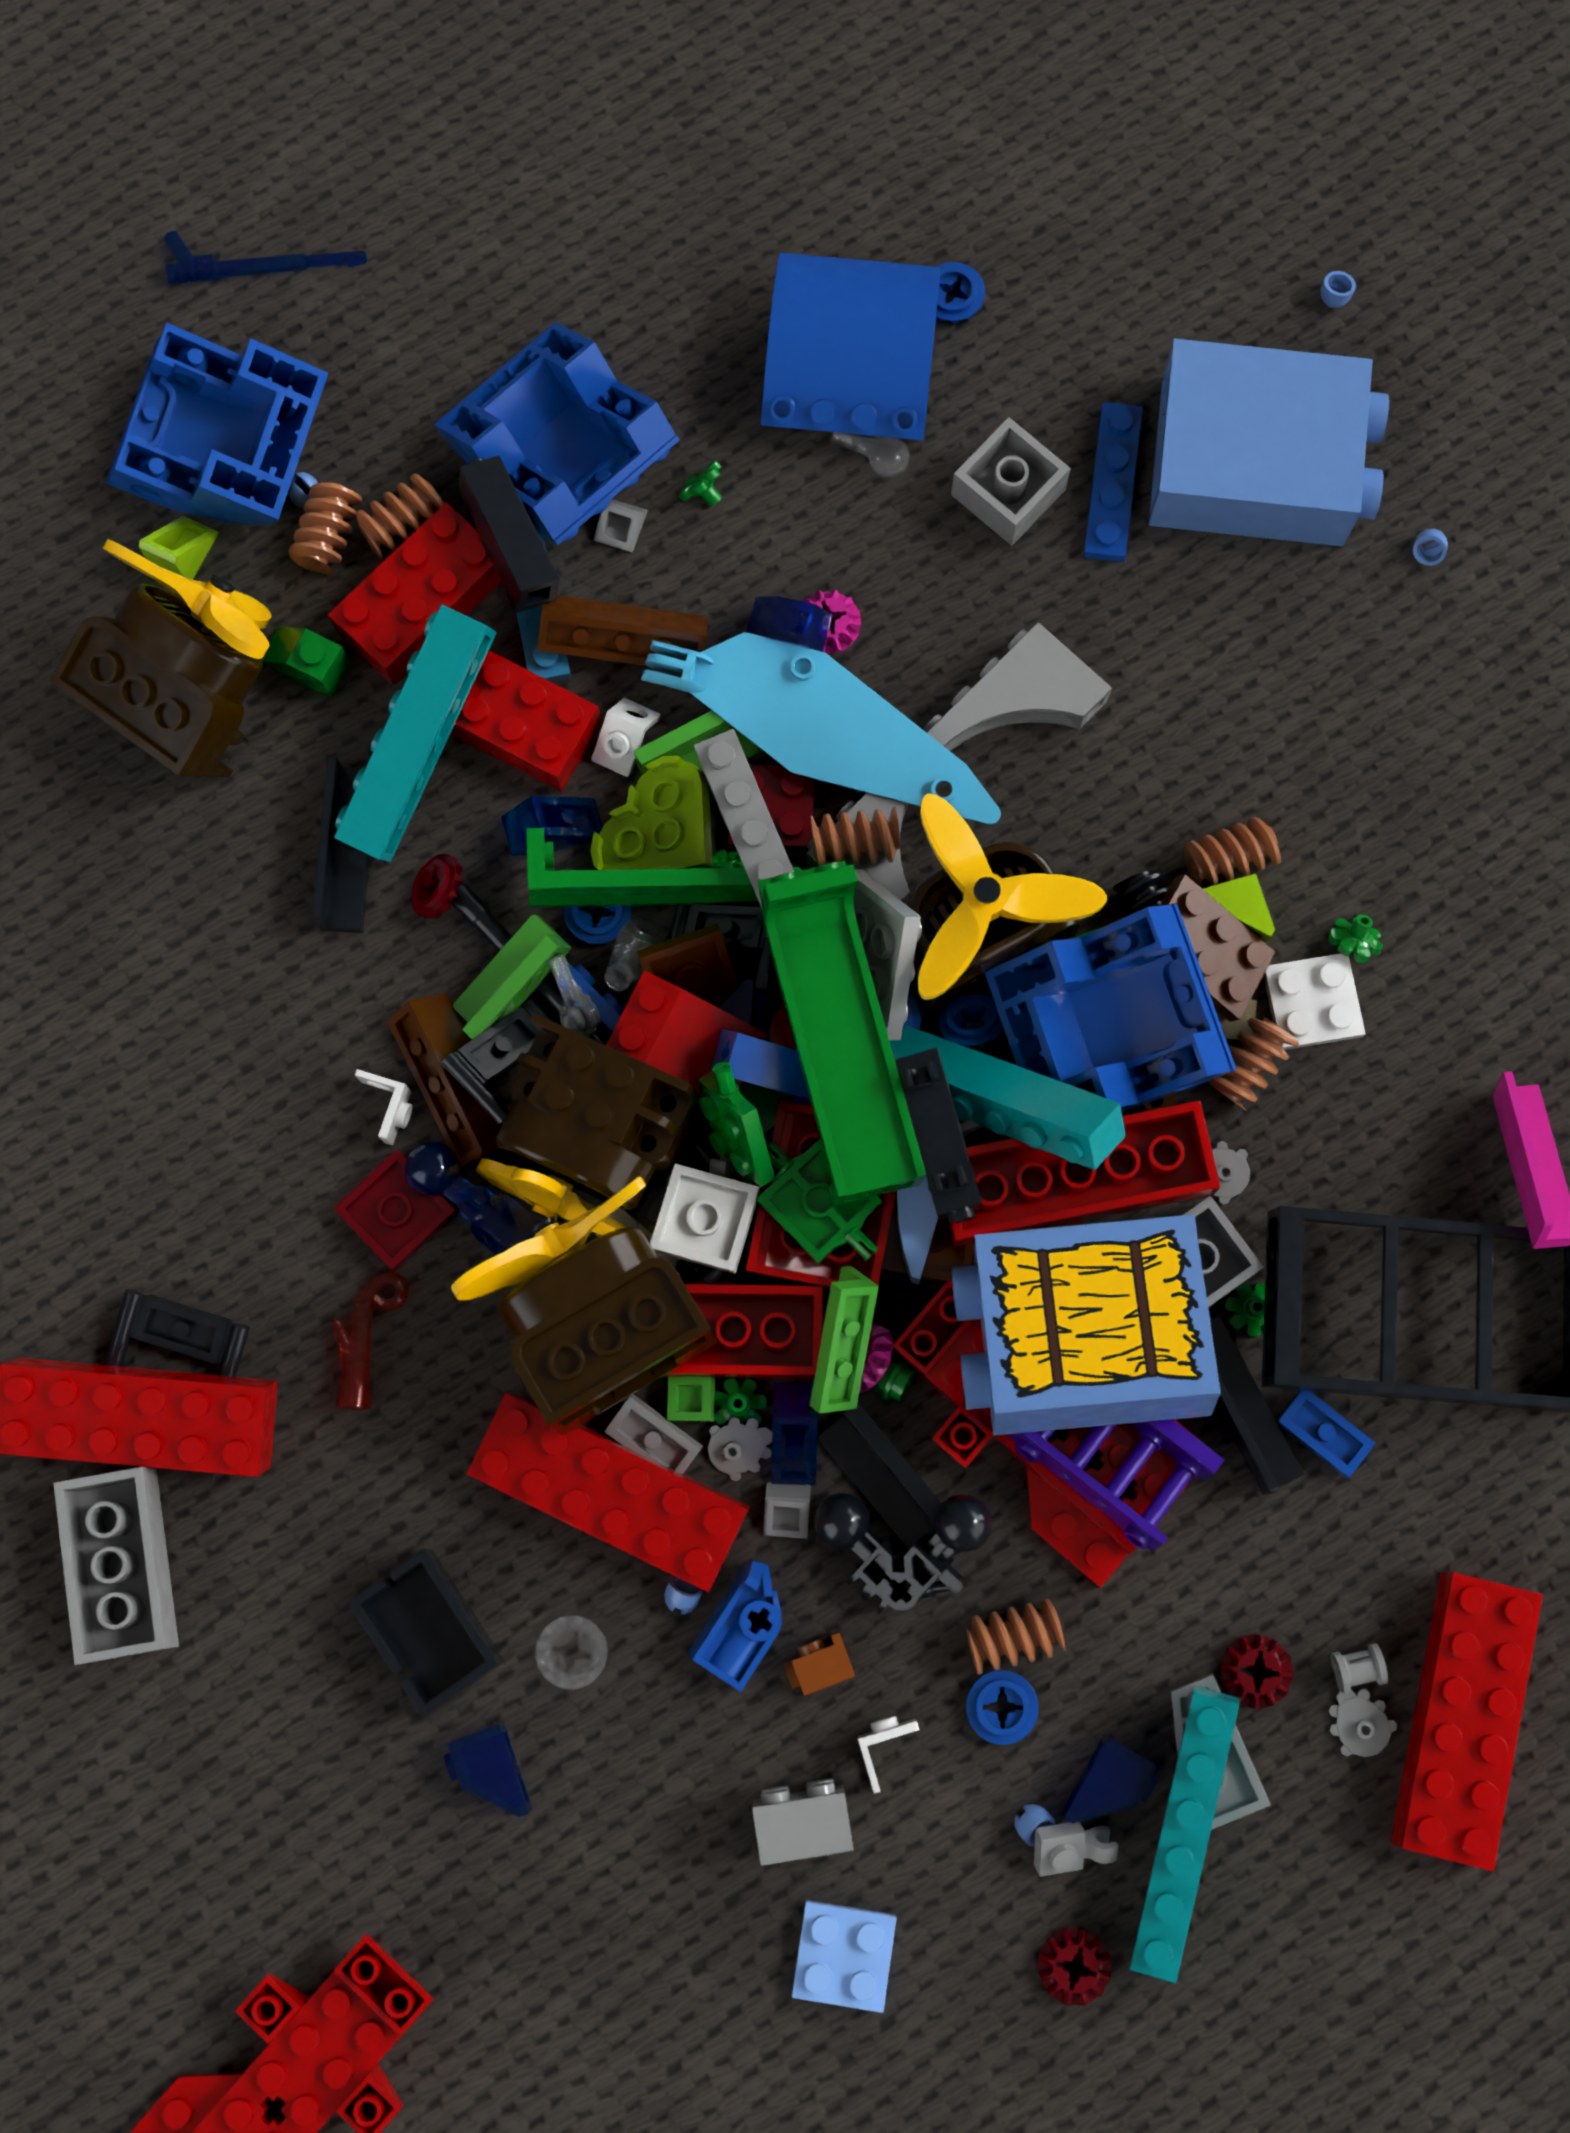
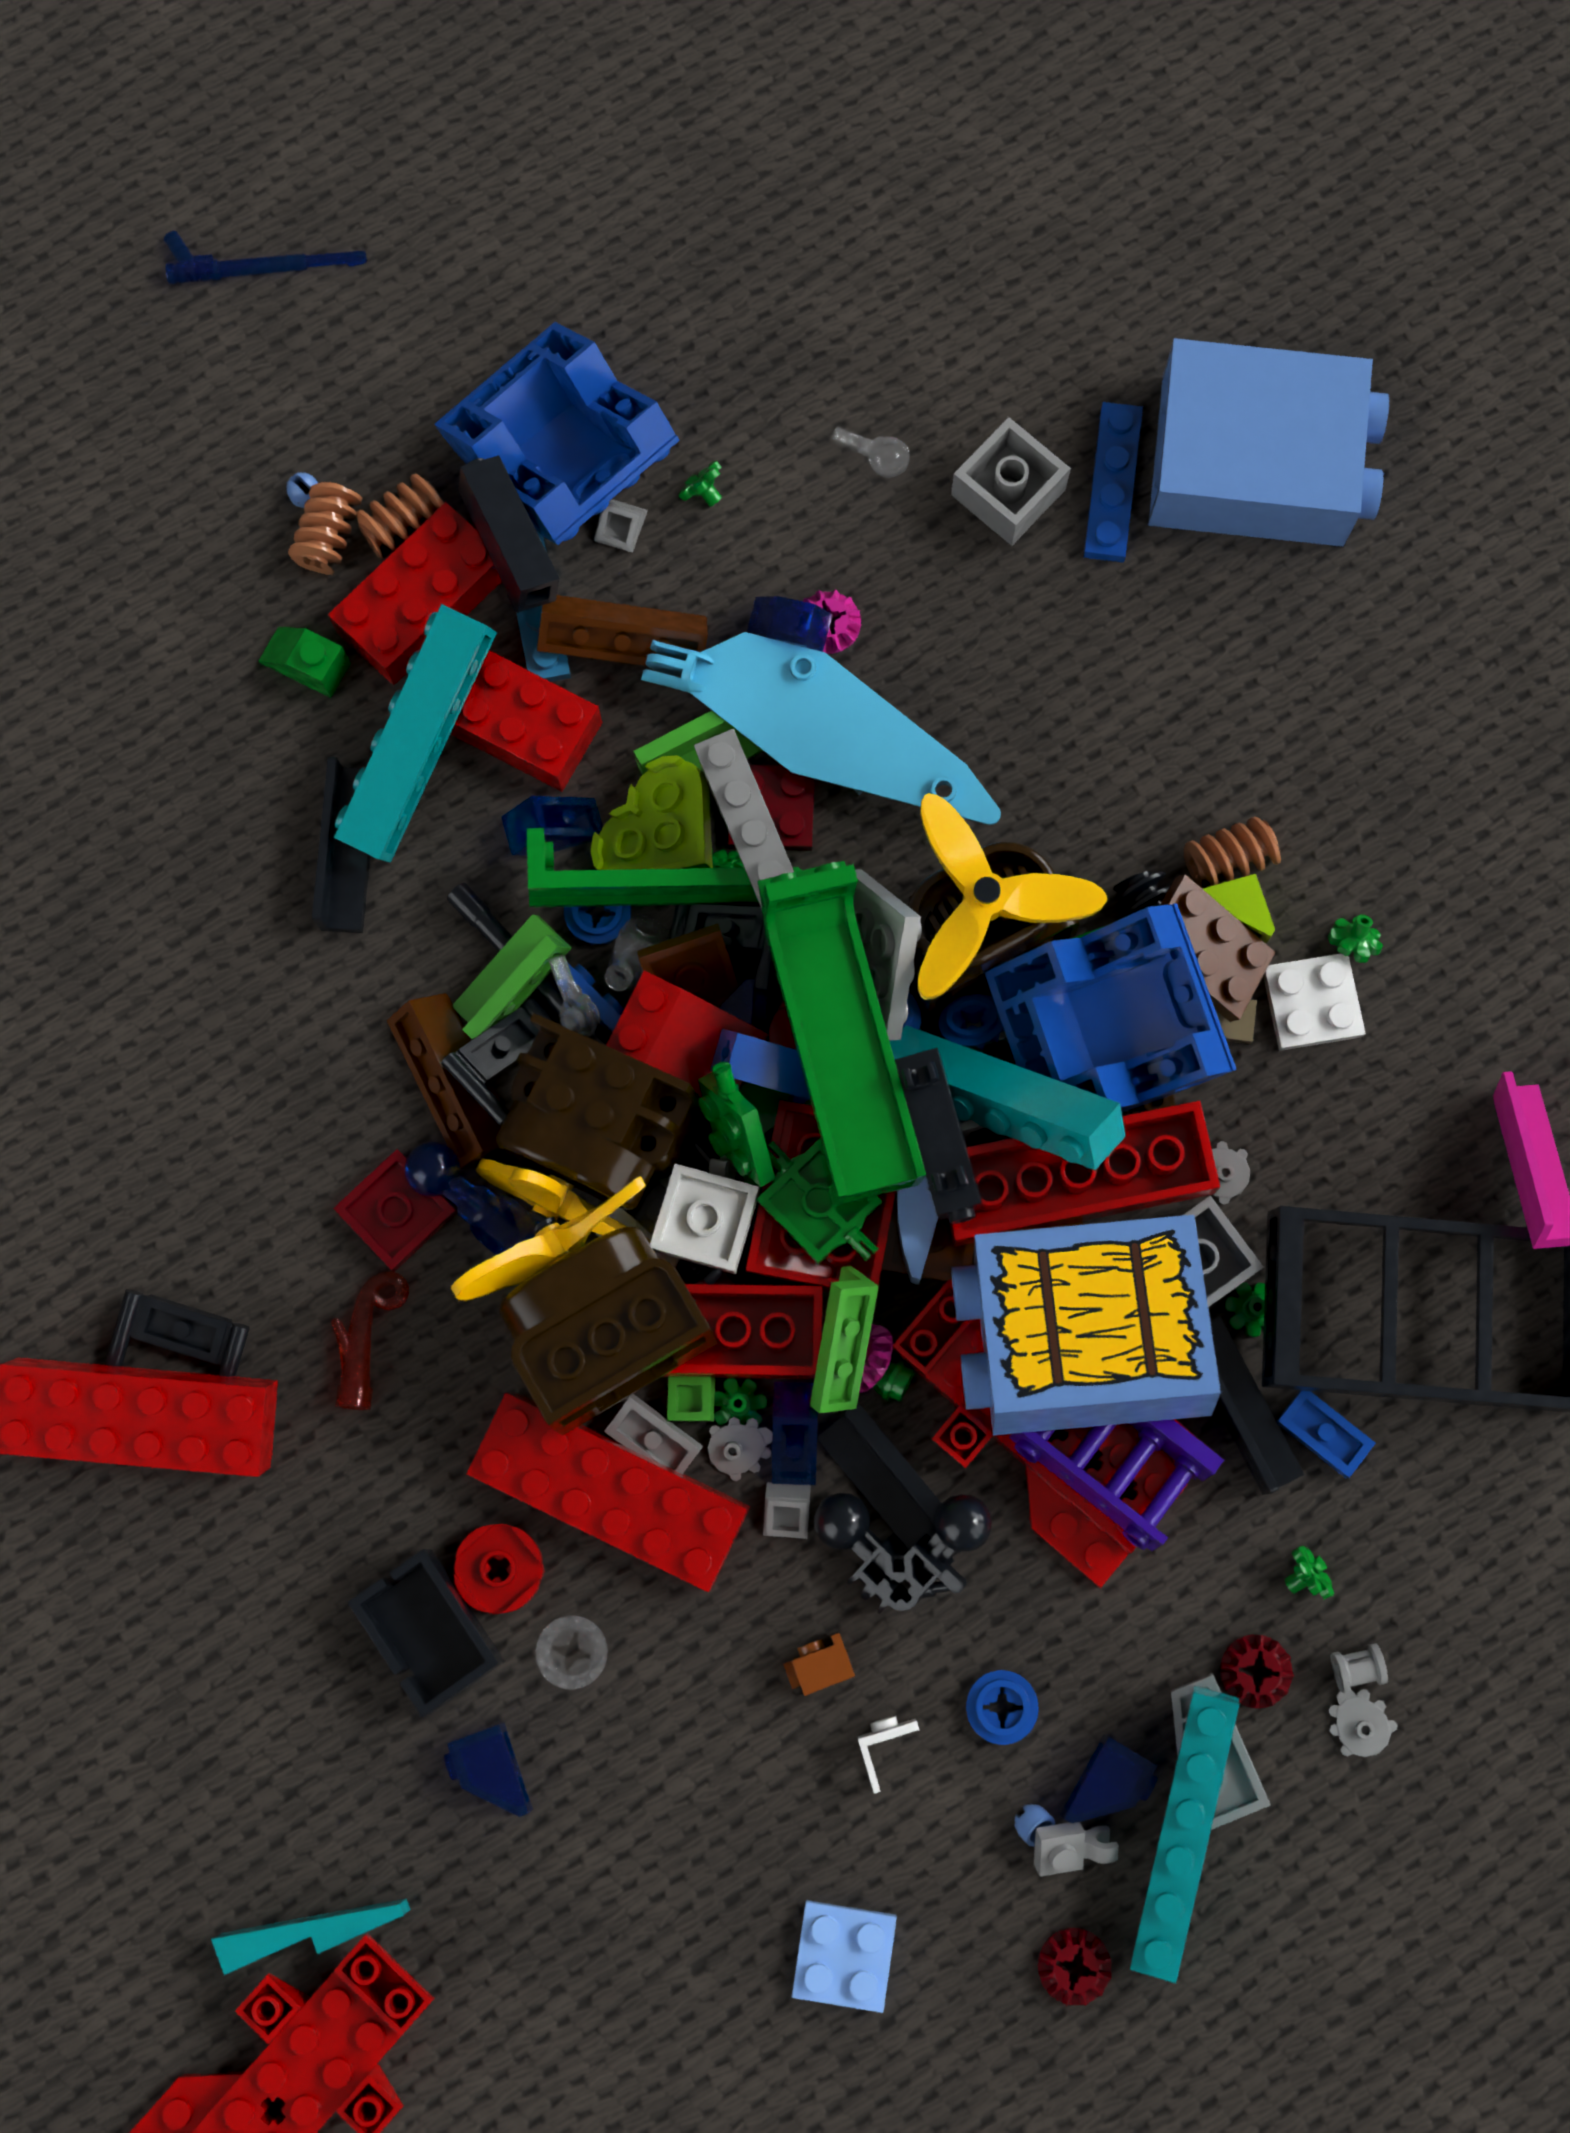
(115, 1565): light grey brick -> none
(170, 666): dark brown brick -> none
(179, 546): lime slope -> none
(217, 428): blue slope -> none
(327, 1930): none -> teal slope
(399, 1109): white bracket -> none
(436, 886): dark red gear -> none
(472, 1568): none -> red plate
(622, 735): white bracket -> none
(682, 1595): medium blue hinge -> none
(726, 1641): blue piece -> none
(802, 1822): light grey brick -> none
(850, 346): blue slope -> none
(856, 837): nougat piece -> none
(971, 291): blue gear -> none
(1015, 1635): nougat piece -> none
(1030, 684): light grey arch -> none
(1253, 1060): nougat piece -> none
(1309, 1574): none -> green plant
(1337, 289): medium blue hinge -> none
(1435, 551): medium blue hinge -> none
(1466, 1720): red brick -> none

